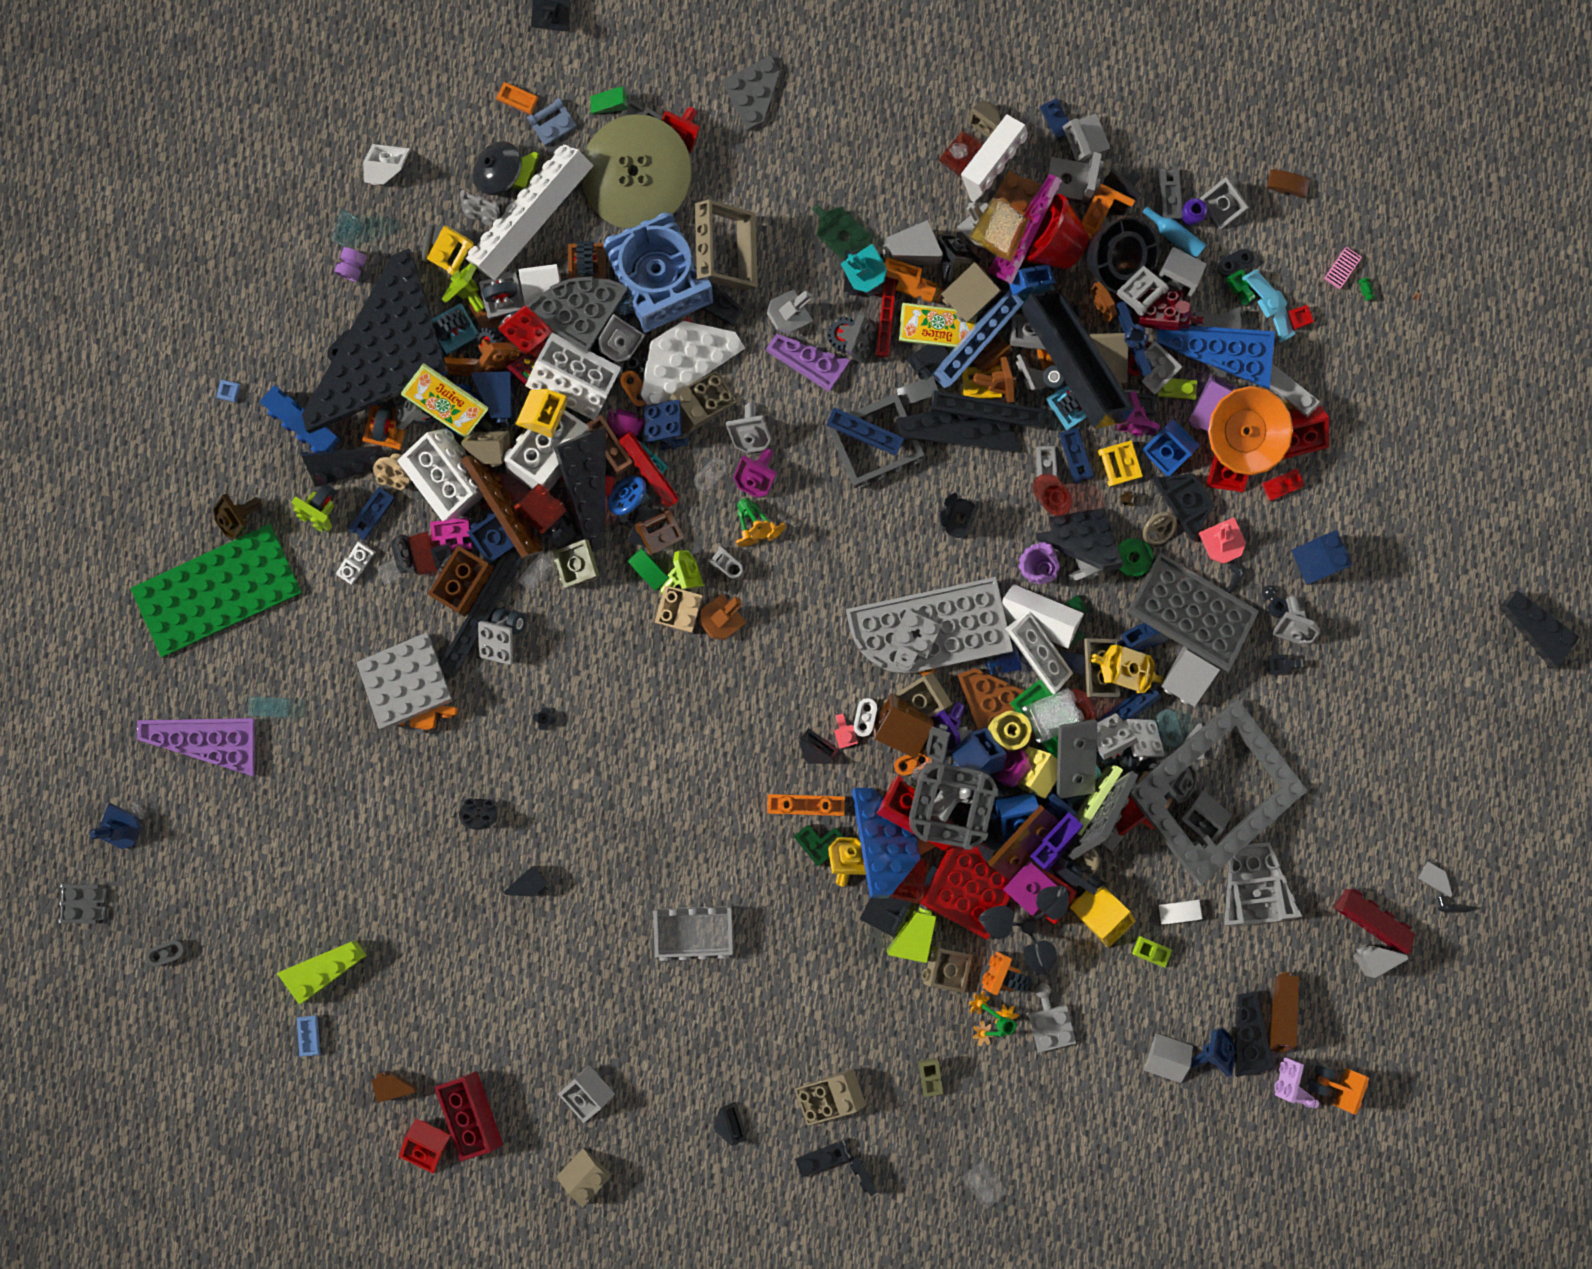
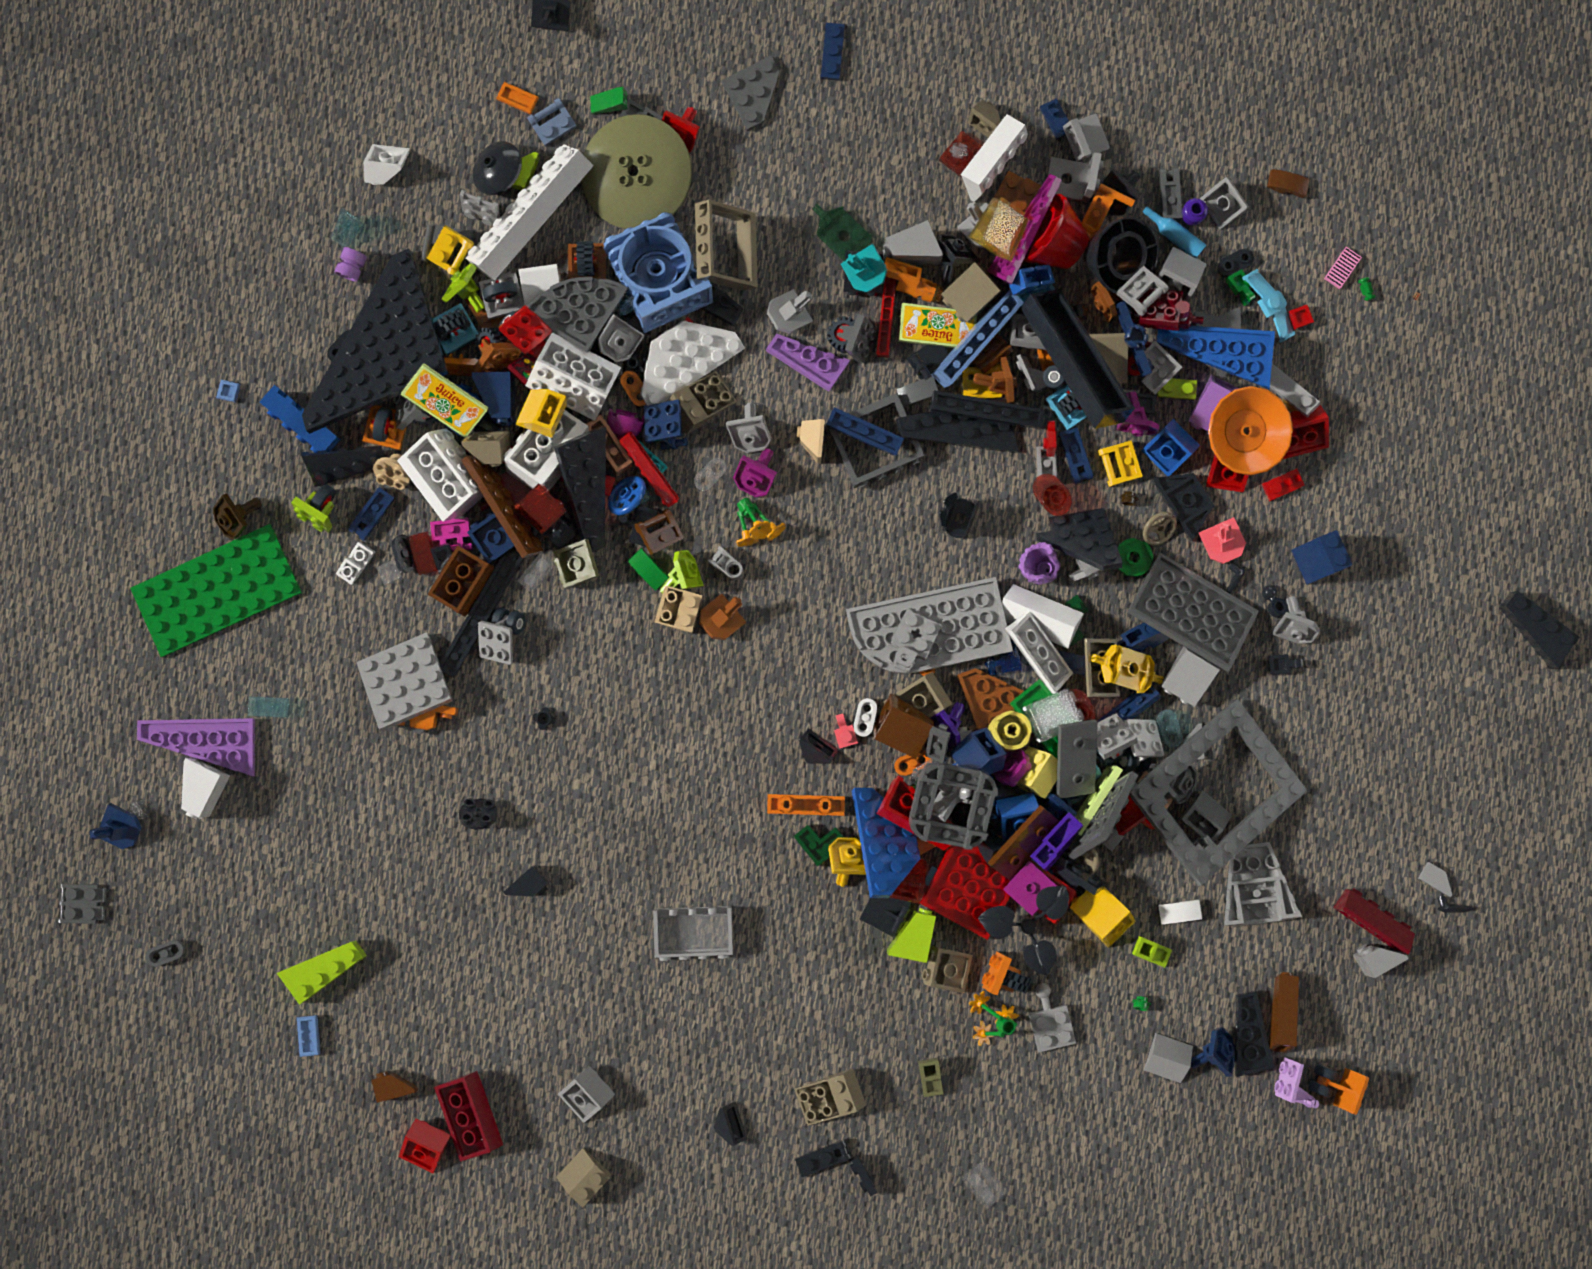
(201, 788): none -> white slope
(811, 437): none -> tan slope
(832, 51): none -> dark blue plate
(1050, 442): none -> red plate
(1141, 1003): none -> green plate

